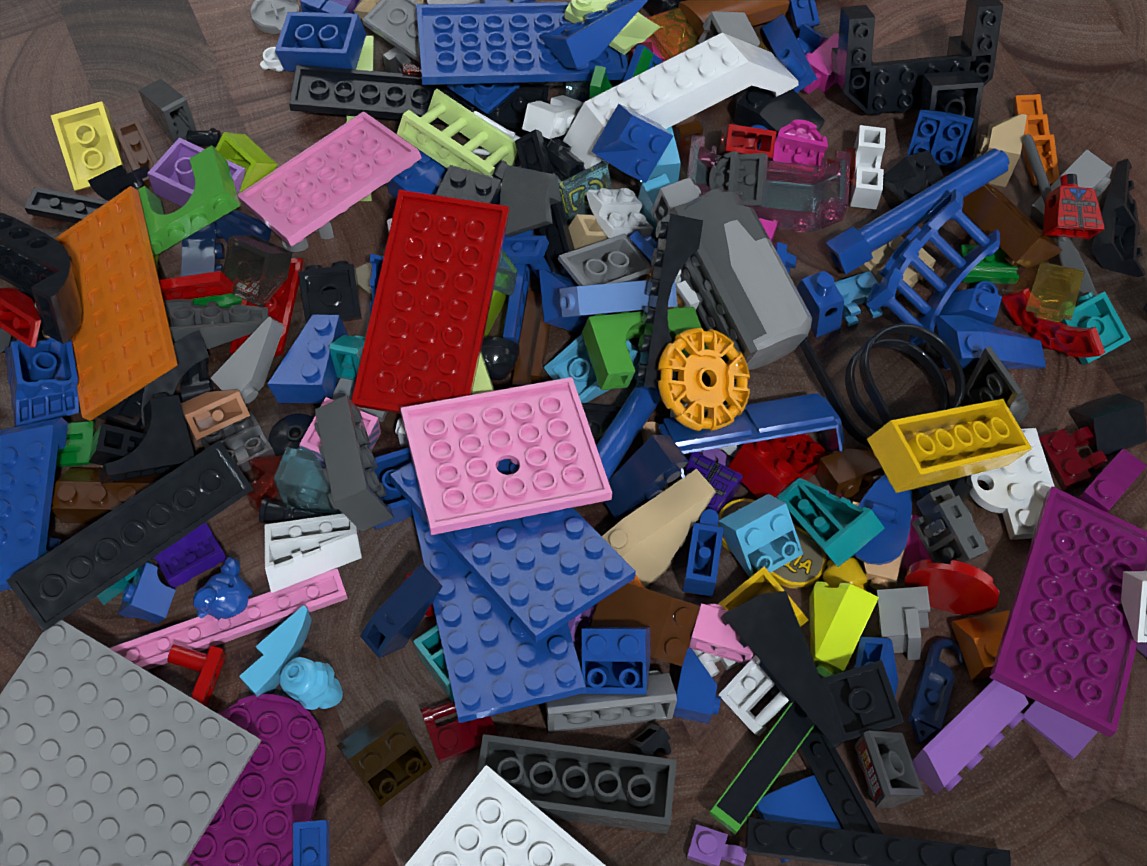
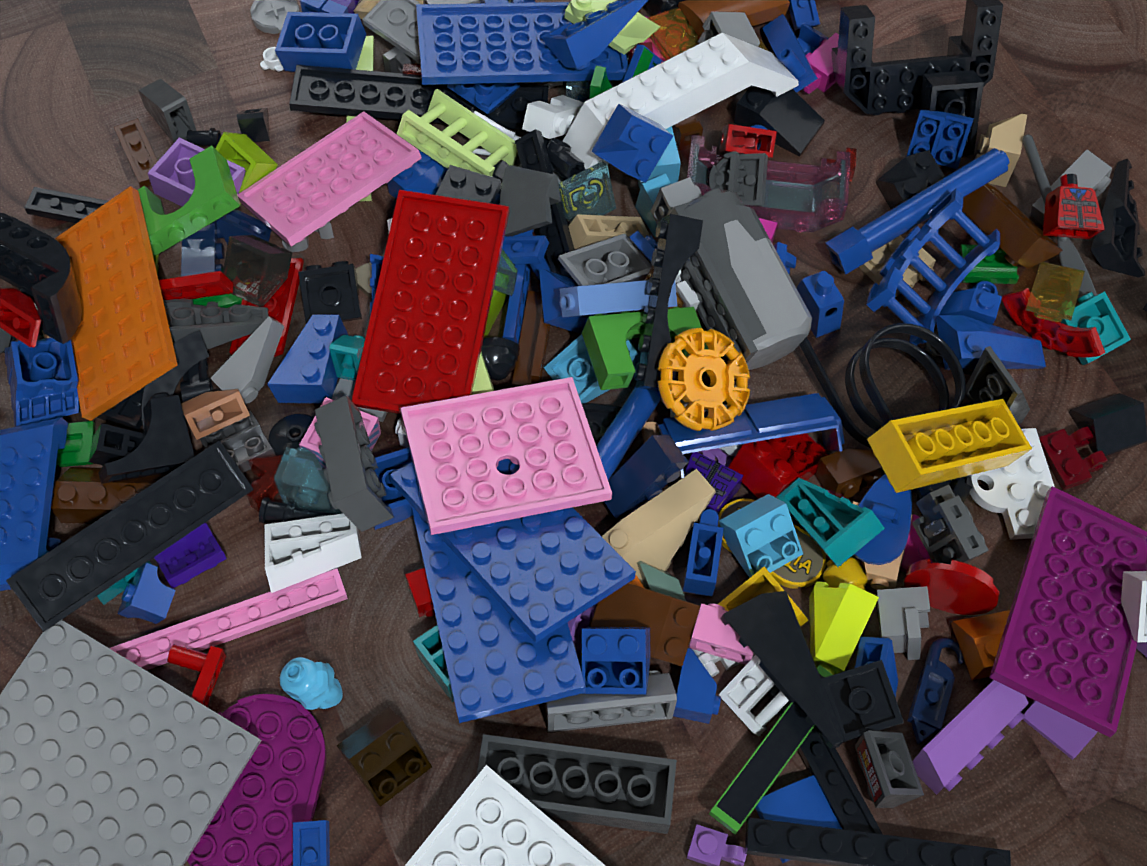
(87, 142): light yellow slope -> none
(117, 180): black brick -> none
(224, 593): blue hair -> none
(254, 124): none -> black slope
(276, 651): medium azure slope -> none
(401, 613): dark blue slope -> none
(455, 738): dark red plate -> none
(618, 212): white slope -> none
(650, 740): black tile -> none
(660, 581): none -> sand green slope
(800, 144): dark pink slope -> none
(855, 292): dark azure plate -> none
(868, 177): white arch -> none
(1038, 128): orange slope -> none
(1113, 481): magenta slope -> none

